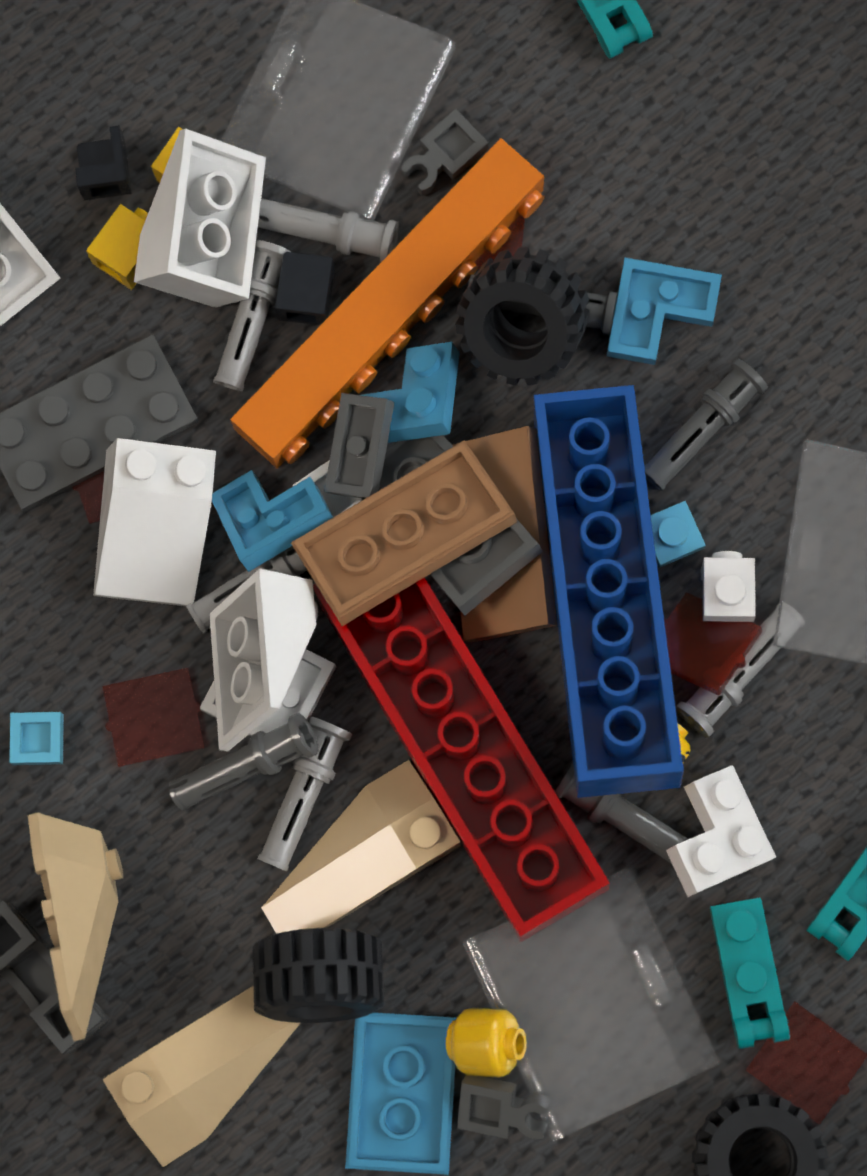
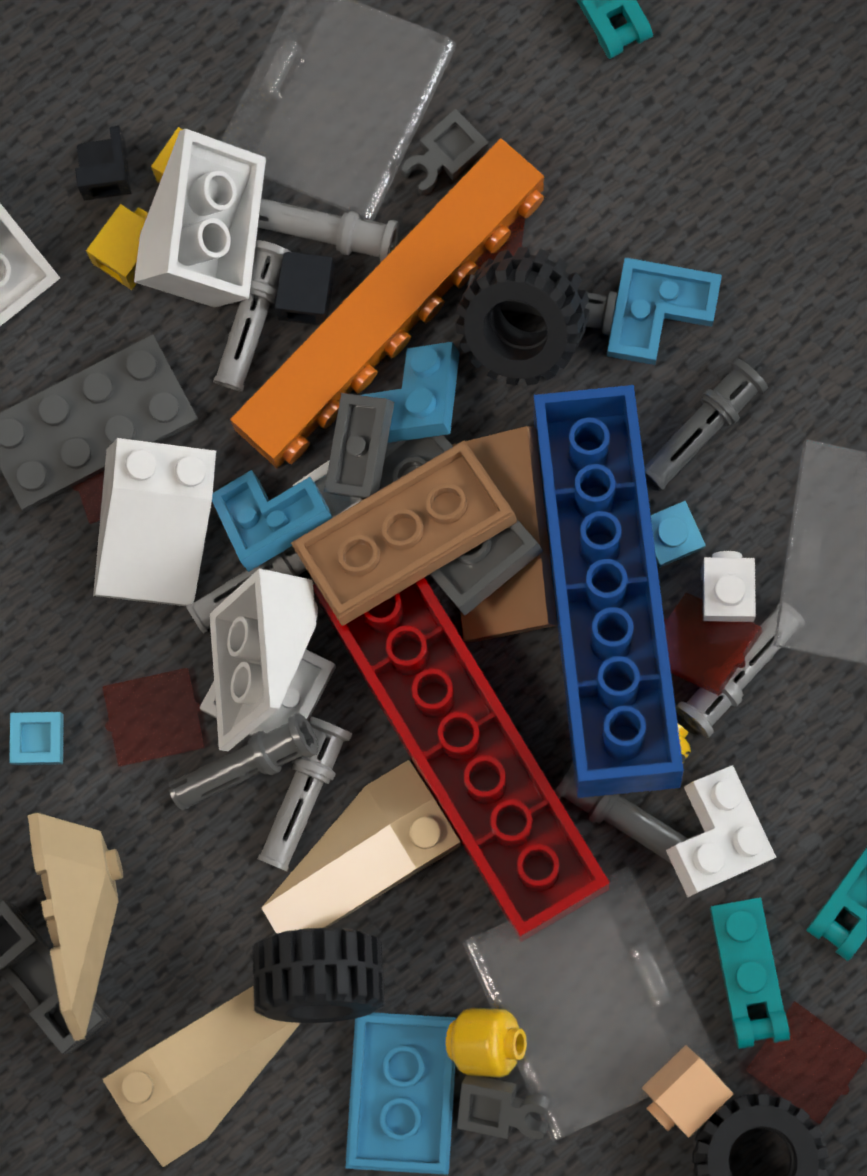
(685, 1092): none -> light nougat brick

